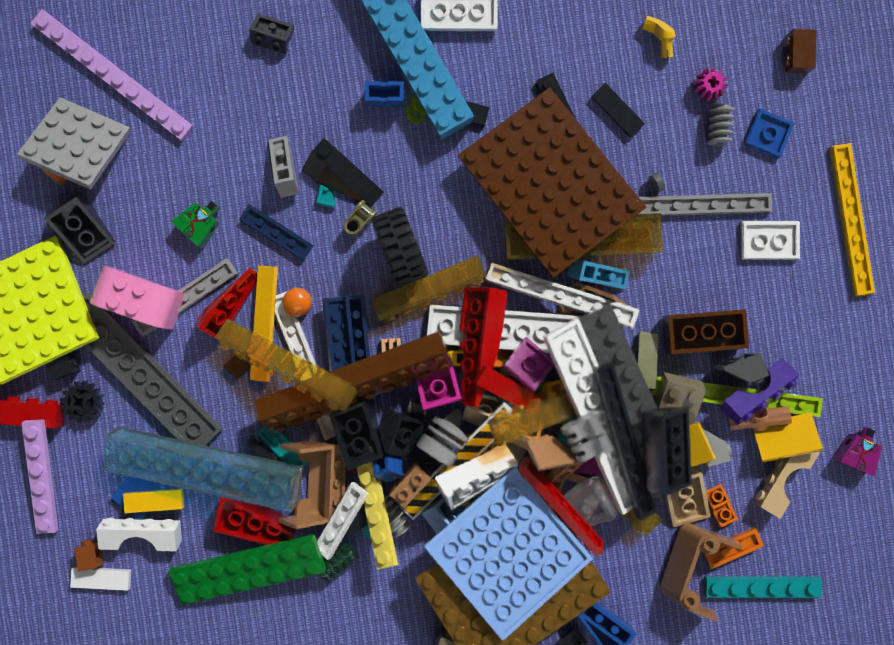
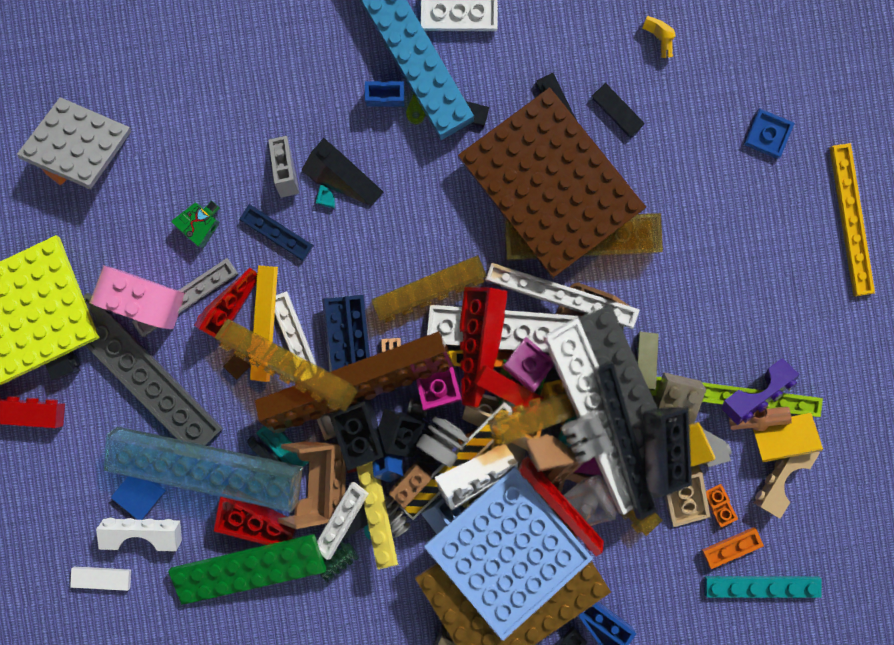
(40, 476): lavender plate -> none
(73, 401): black gear -> none
(80, 227): black slope -> none
(88, 555): dark orange brick -> none
(112, 75): lavender plate -> none
(153, 500): yellow tile -> none
(271, 33): black bracket -> none
(297, 302): orange hair -> none
(360, 218): olive piece -> none
(399, 246): black tyre -> none
(454, 418): light grey tile -> none
(598, 274): dark azure slope -> none
(656, 182): dark grey tile -> none
(681, 564): medium nougat windscreen -> none
(705, 332): reddish brown brick -> none
(708, 204): light grey tile -> none
(715, 80): dark pink gear -> none
(720, 124): light grey piece -> none
(745, 367): dark grey slope -> none
(770, 240): white tile -> none
(800, 51): reddish brown brick -> none
(860, 452): magenta torso -> none

